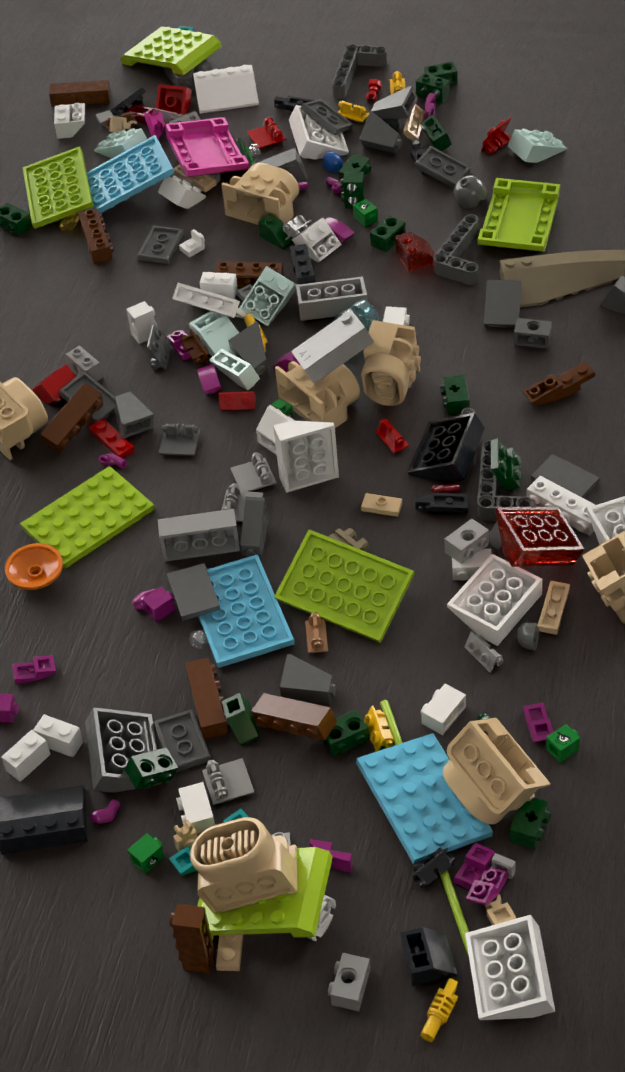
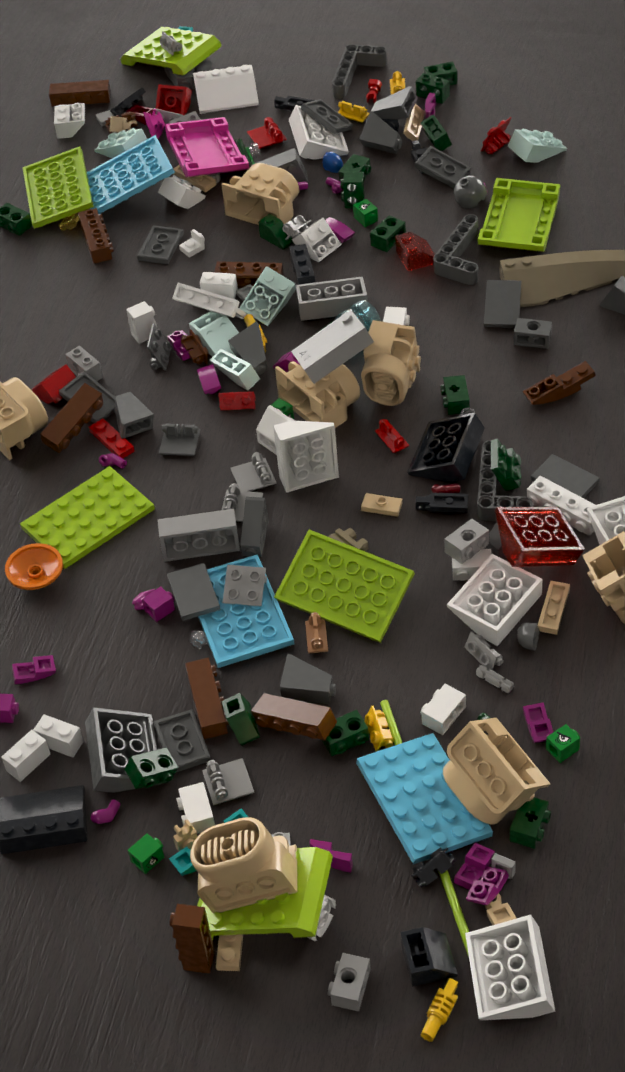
(170, 44): none -> light grey hinge
(244, 585): none -> light grey hinge
(494, 678): none -> light grey axle

